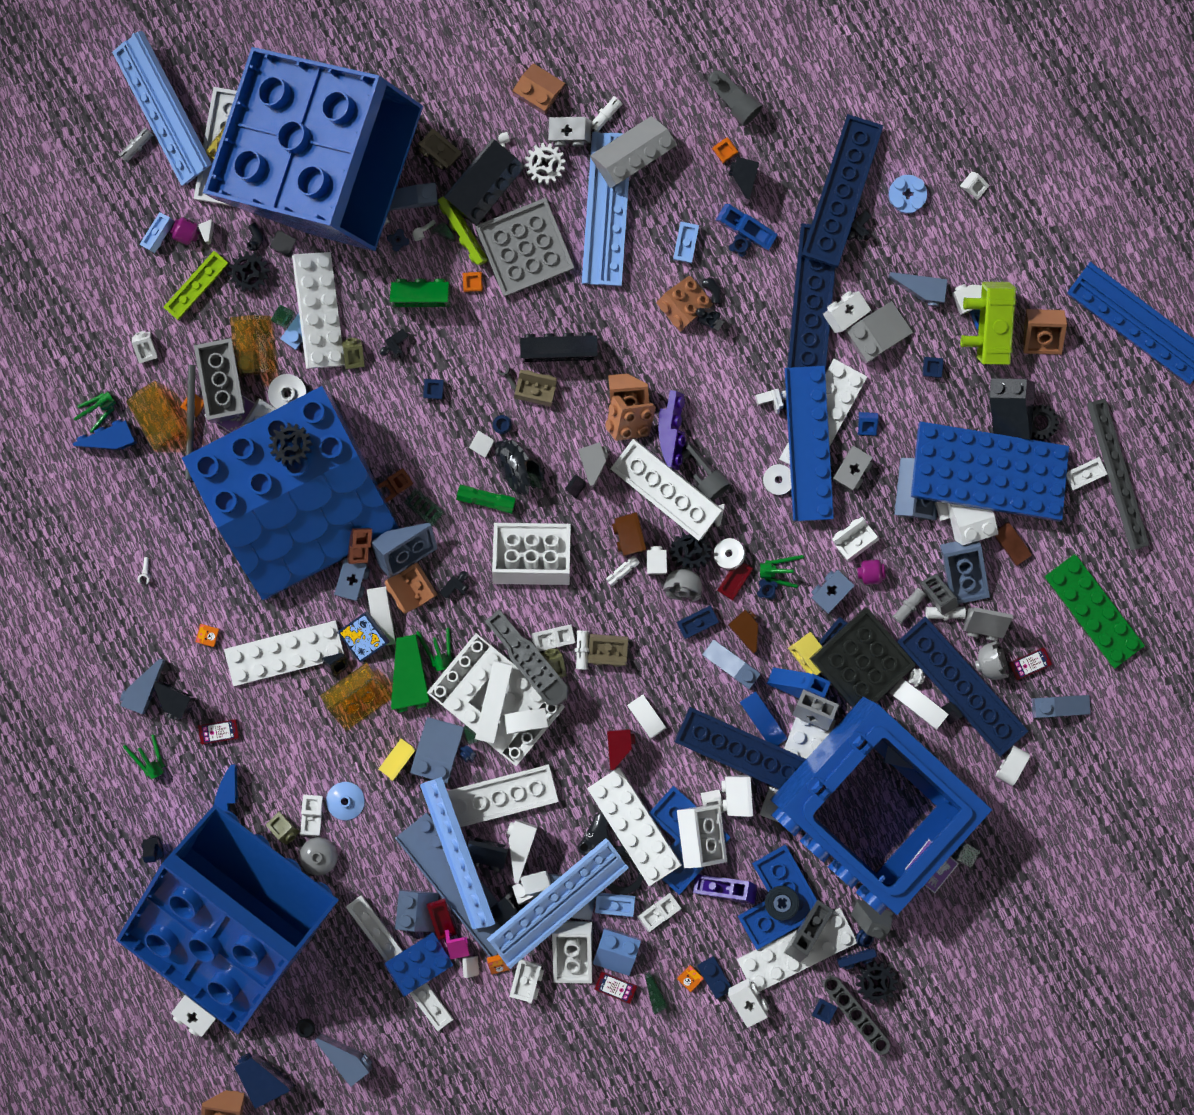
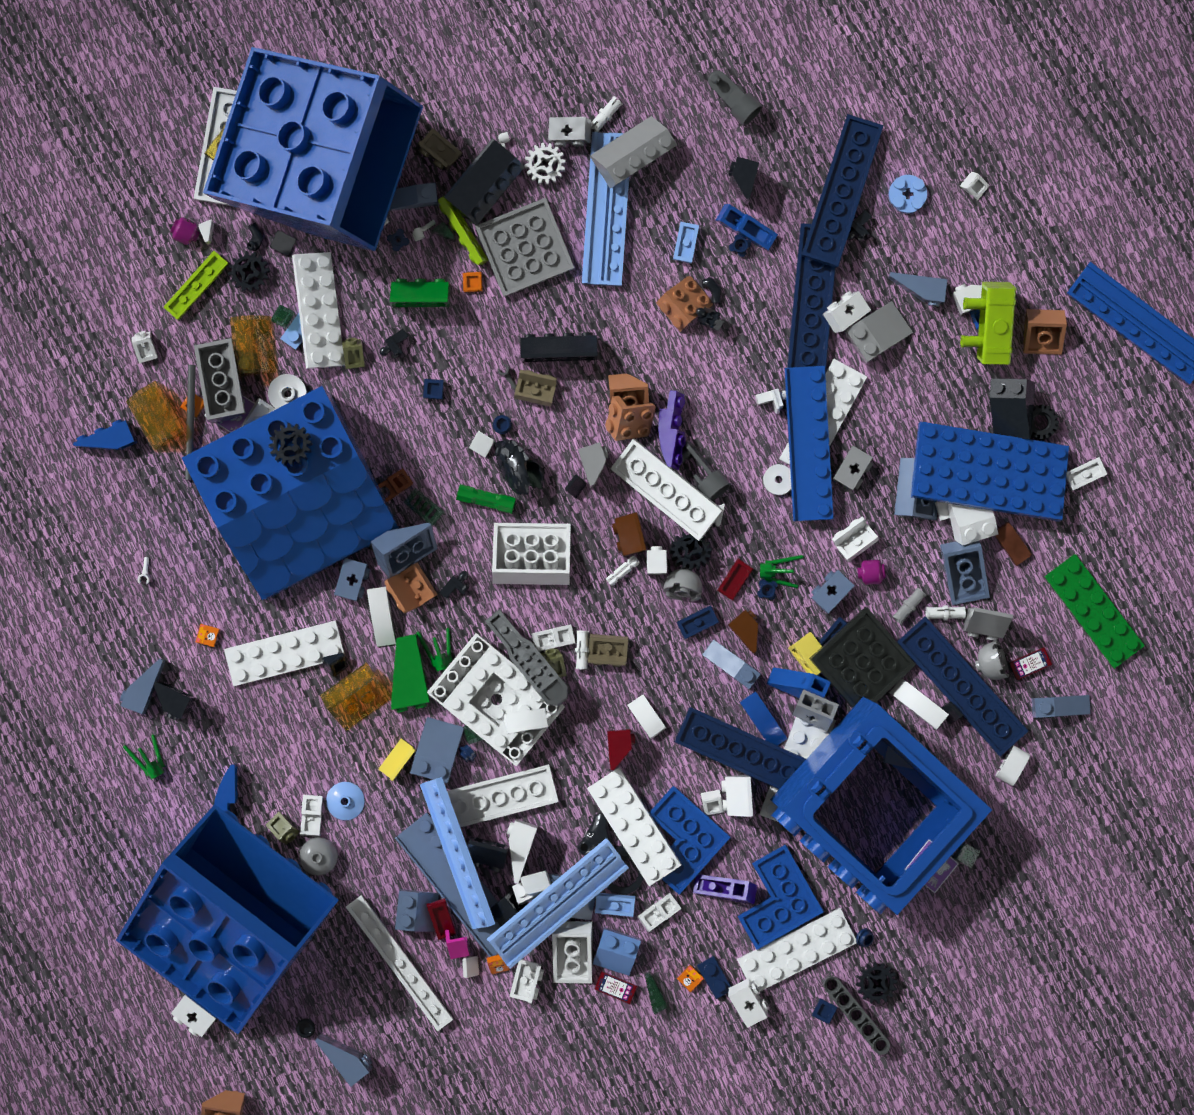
(104, 401): green plant -> none
(136, 144): light grey pin -> none
(152, 849): black piece -> none
(157, 232): light blue plate -> none
(162, 108): light blue plate -> none
(218, 731): tile -> none
(261, 1079): dark blue slope -> none
(359, 545): copper slope -> none
(363, 636): tile -> none
(418, 964): blue plate -> none
(493, 701): white slope -> none
(538, 88): nougat slope -> none
(702, 836): white slope -> none
(723, 548): white piece -> none
(725, 150): orange tile -> none
(782, 913): black bush -> none
(809, 931): dark grey slope -> none
(848, 961): dark blue plate -> none
(868, 423): blue slope -> none
(871, 921): dark grey slope -> none
(916, 677): white plate -> none
(932, 367): dark blue plate -> none
(944, 604): dark grey slope -> none
(1117, 474): dark grey plate -> none

